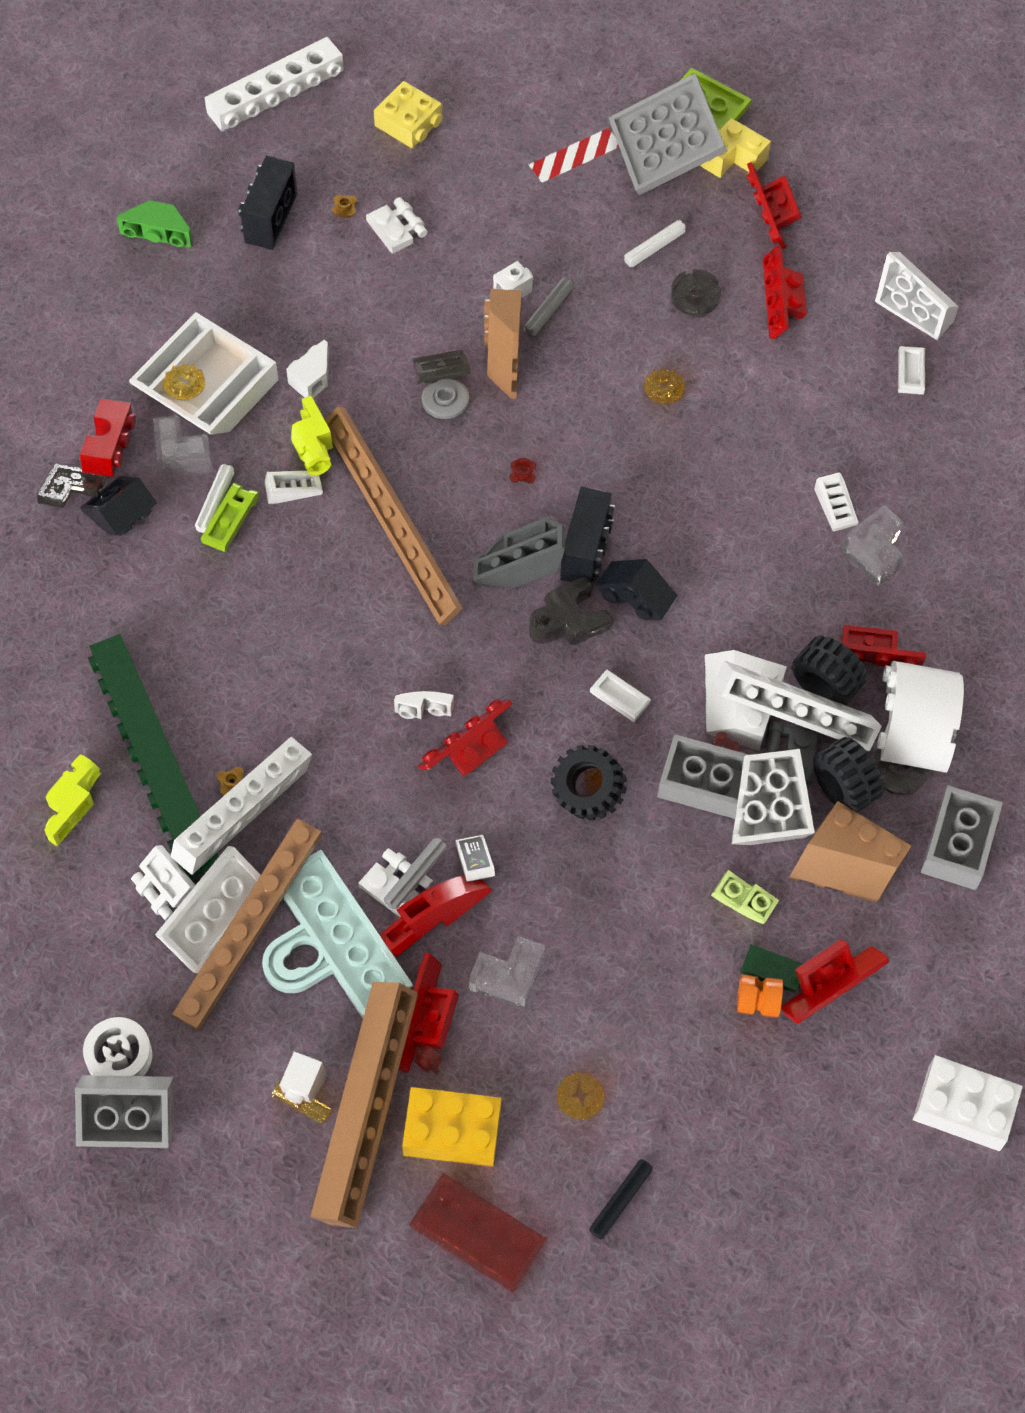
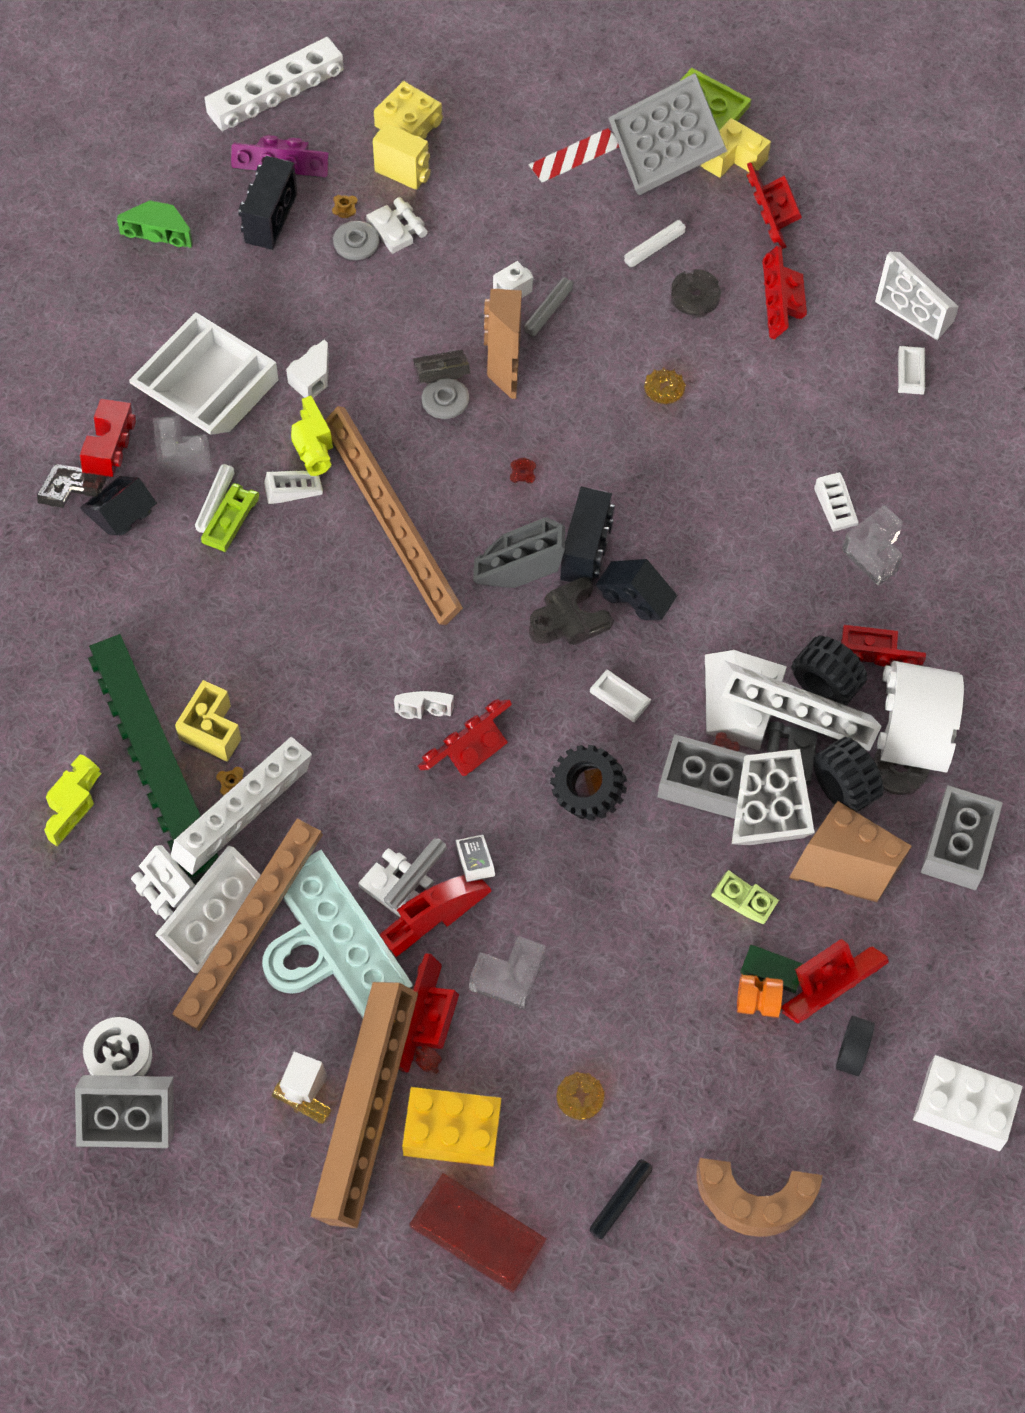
(180, 390): clear yellow gear -> none
(204, 722): none -> light yellow brick
(293, 149): none -> magenta bracket
(356, 240): none -> light grey wheel
(401, 156): none -> light yellow brick
(751, 1213): none -> medium nougat brick
(855, 1045): none -> black tyre

